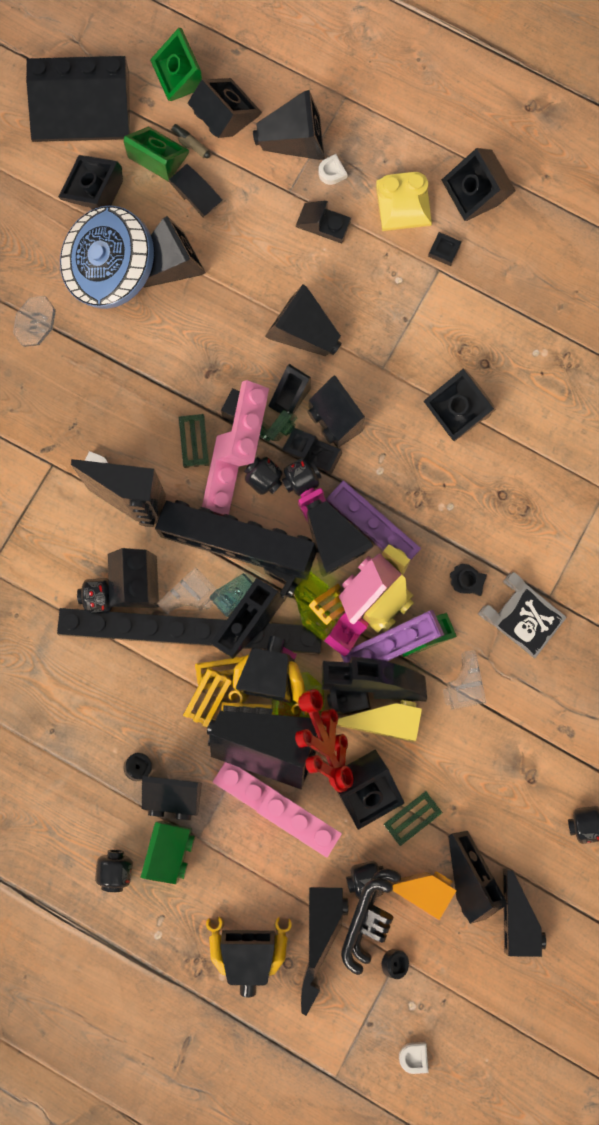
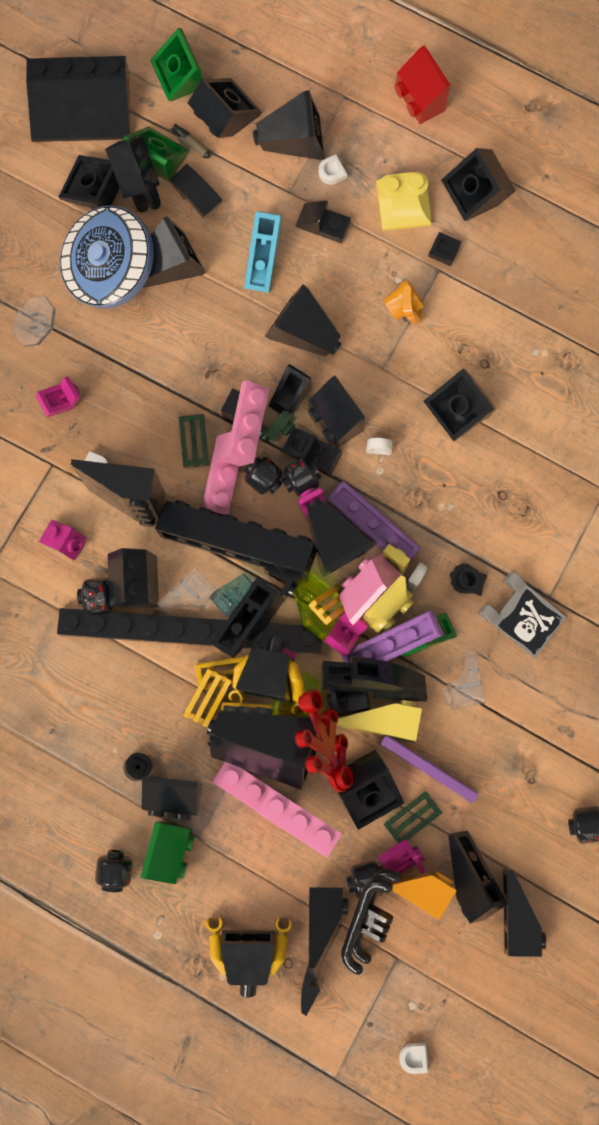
(58, 398): none -> dark pink bracket
(63, 539): none -> dark pink bracket
(135, 172): none -> black hinge
(263, 250): none -> medium azure slope
(379, 446): none -> white tile
(395, 964): black tile -> none
(403, 857): none -> dark pink bracket
(405, 302): none -> light orange piece
(417, 576): none -> white tile
(422, 86): none -> red slope
(429, 769): none -> medium lavender tile

